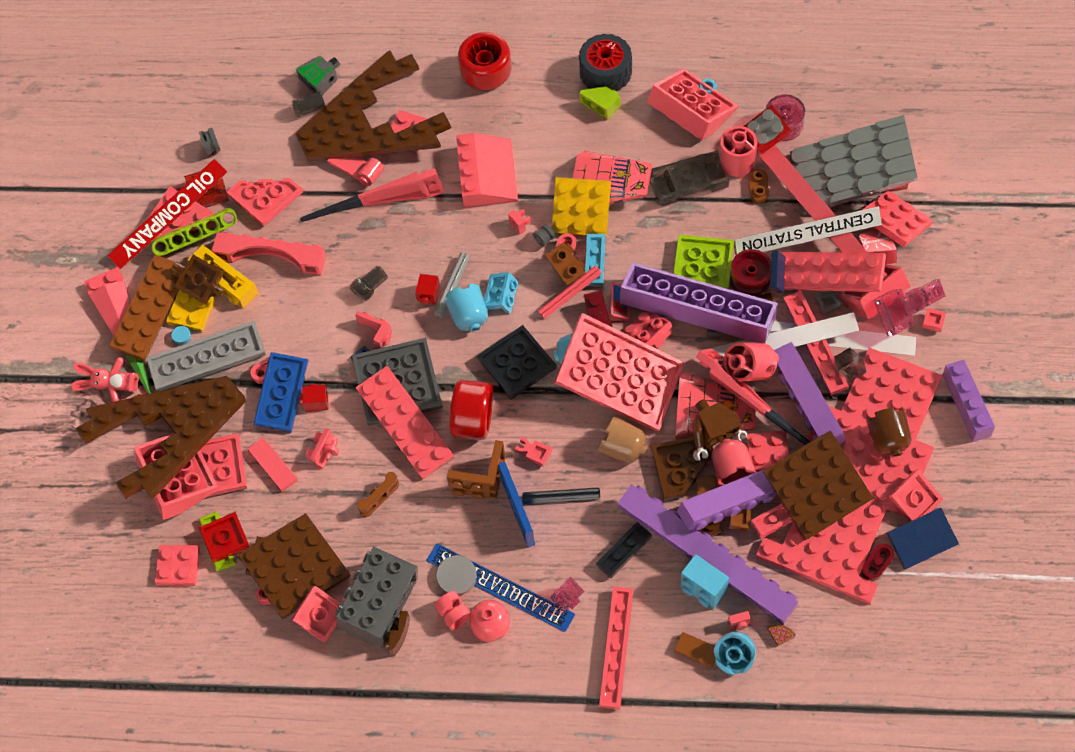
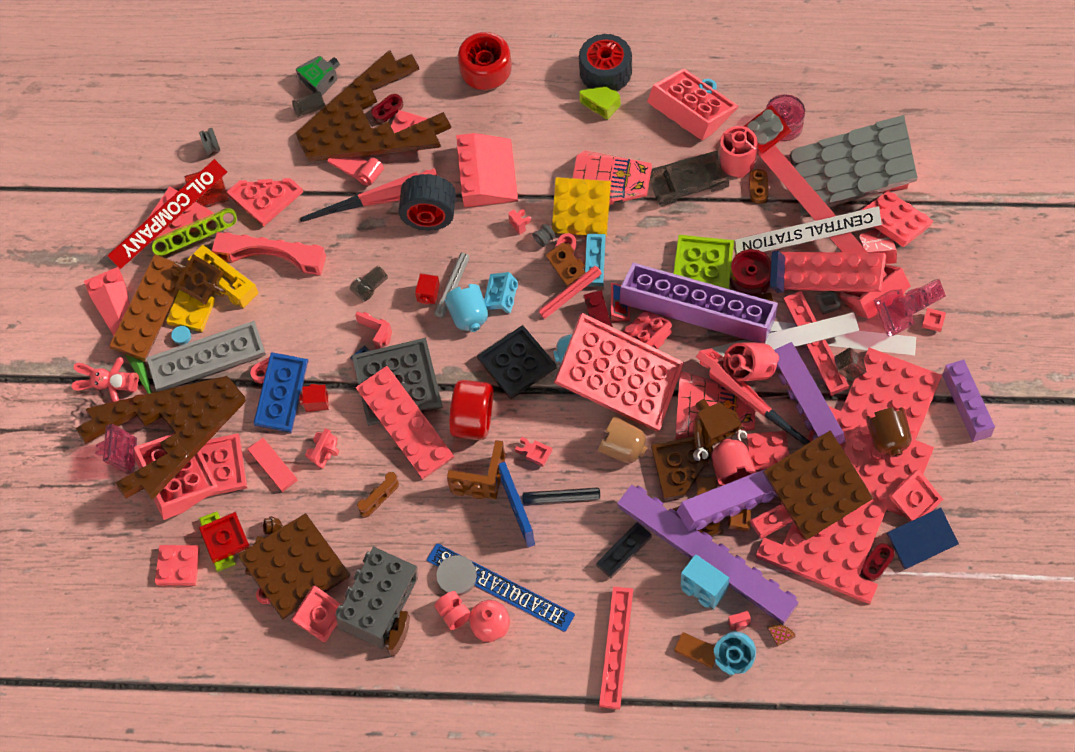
(118, 449): none -> clear pink plate
(271, 525): none -> reddish brown plate
(386, 109): none -> dark red plate
(427, 202): none -> black wheel
(567, 594): clear pink brick -> none

